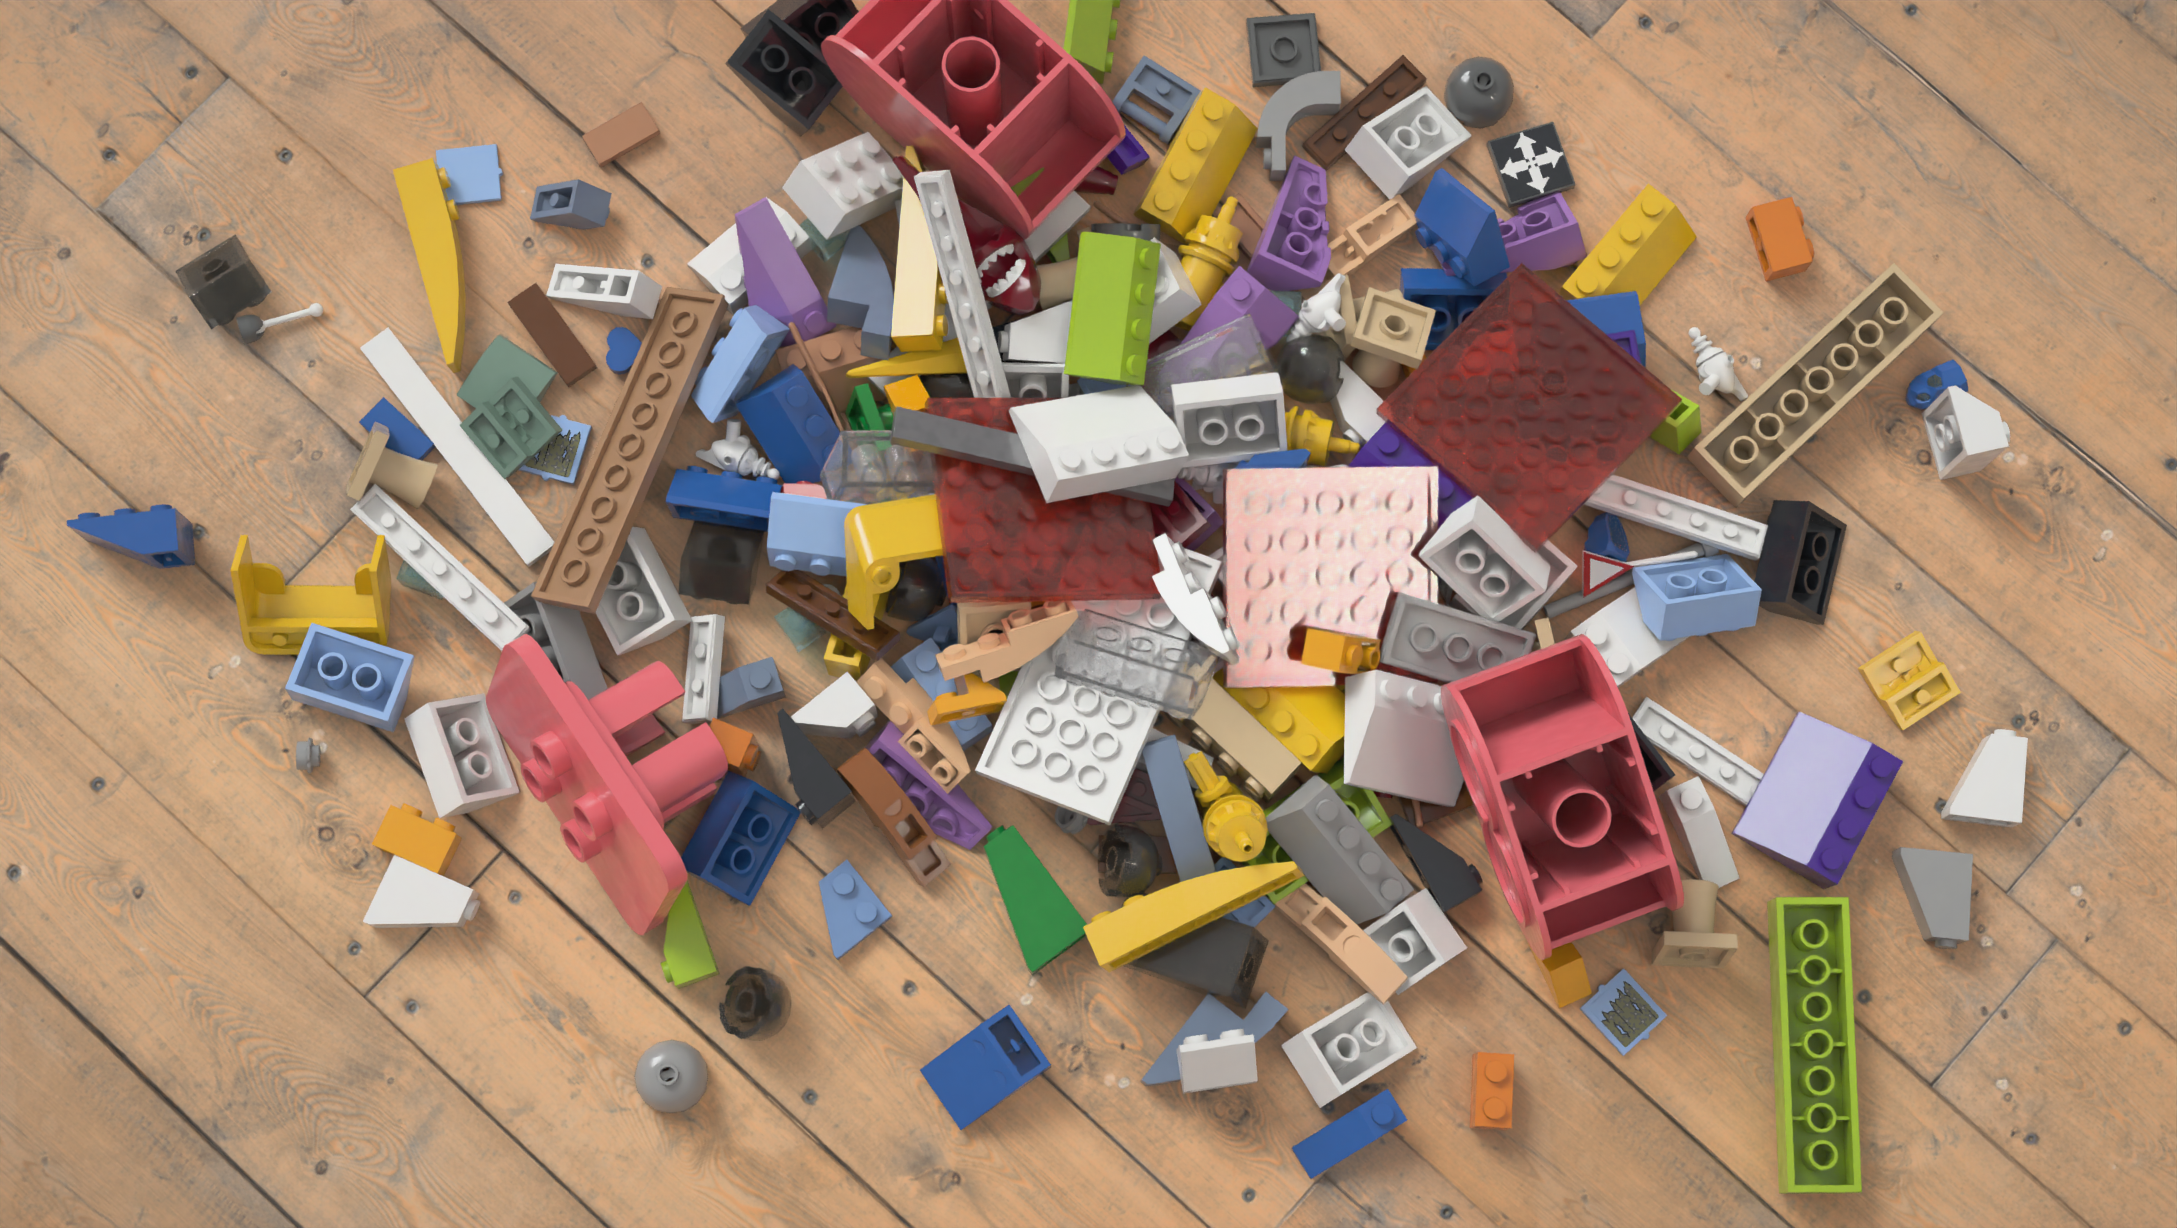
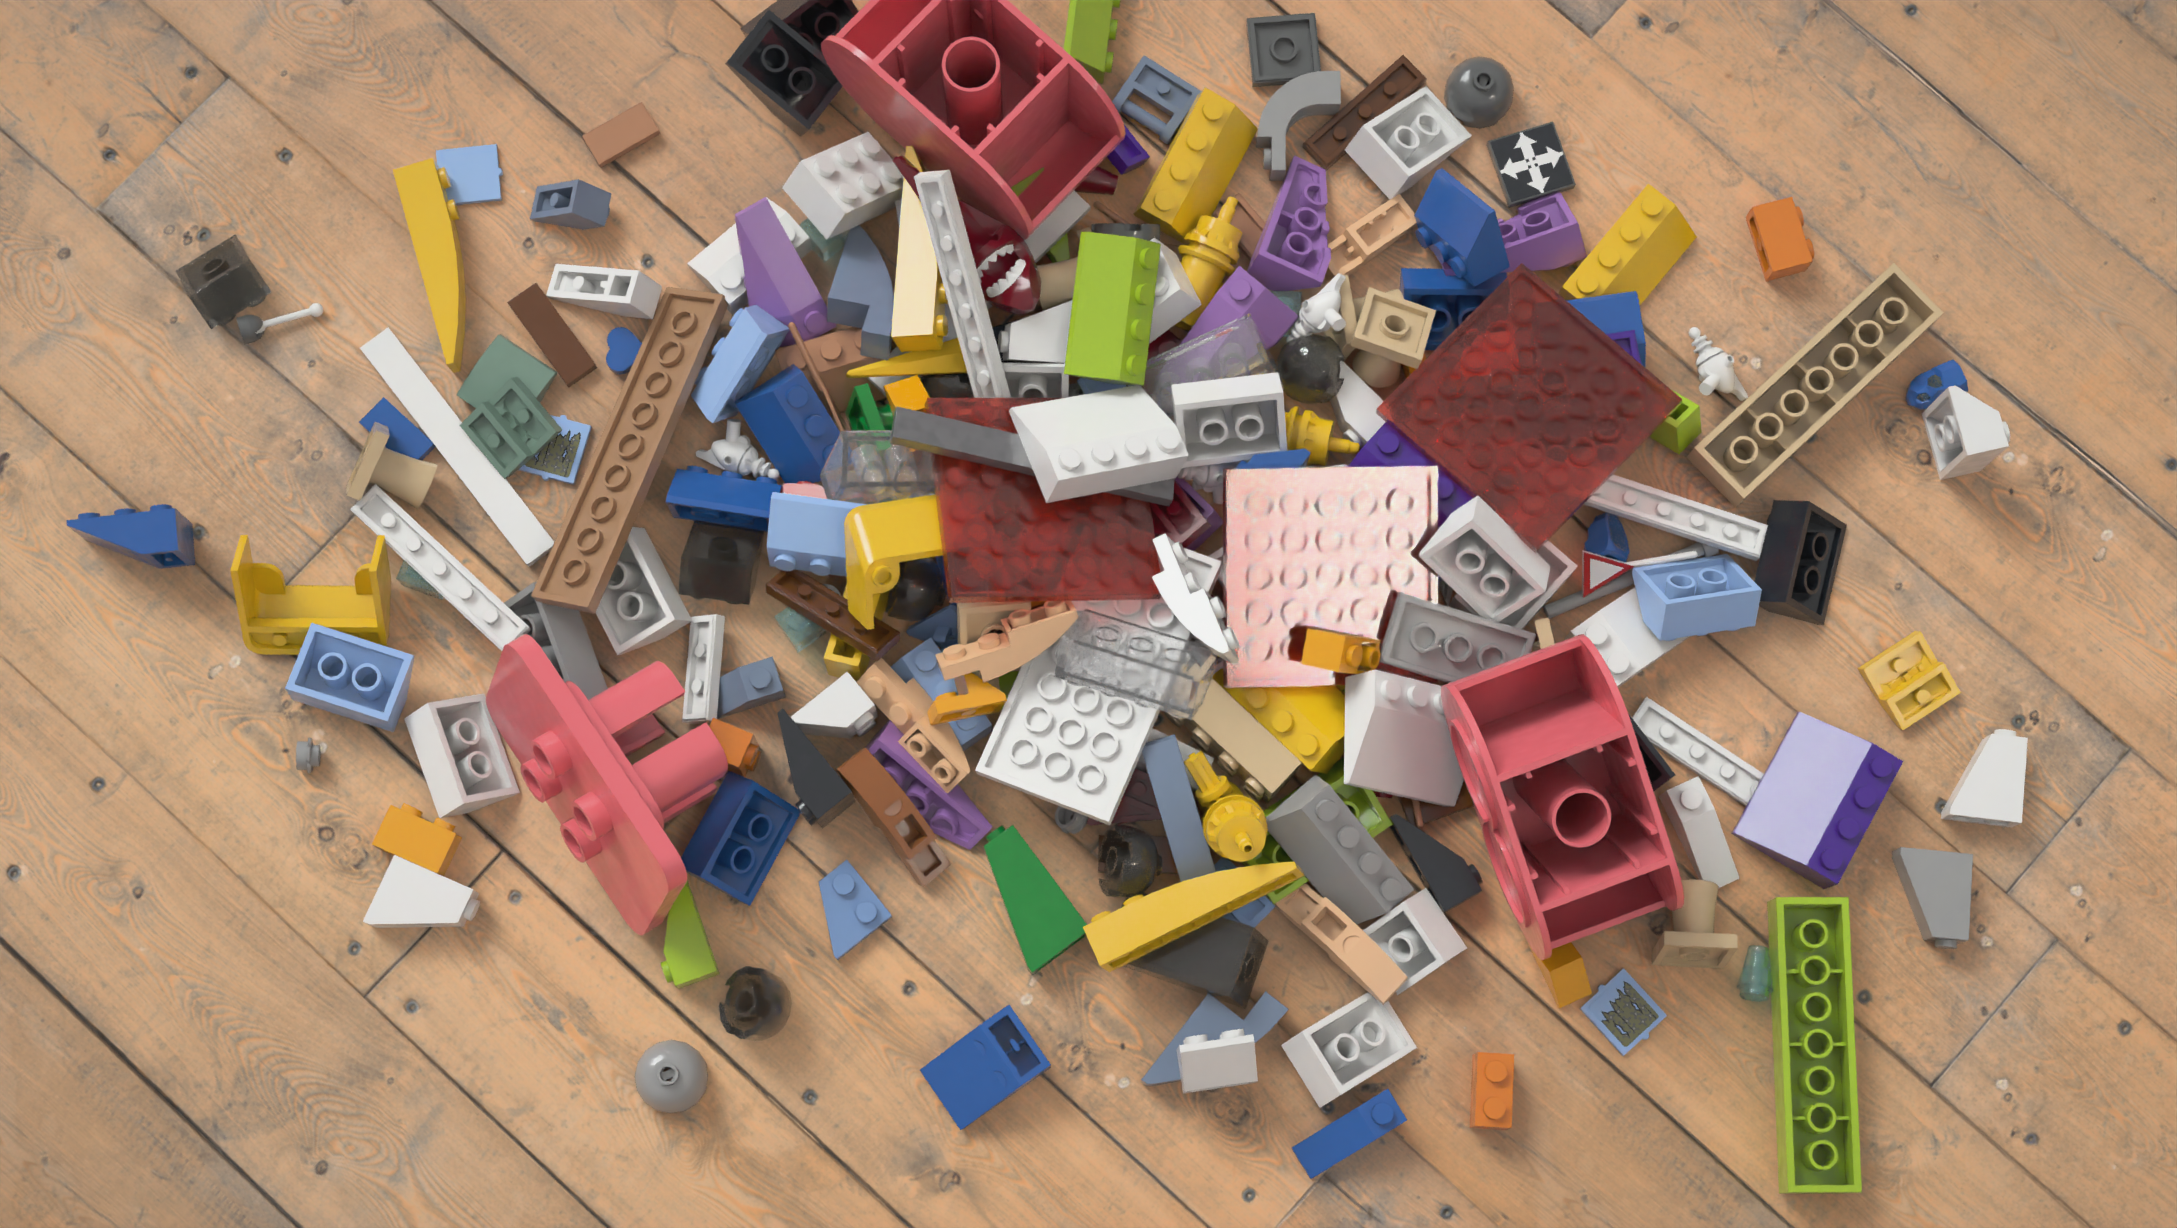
(1756, 975): none -> clear light blue cone

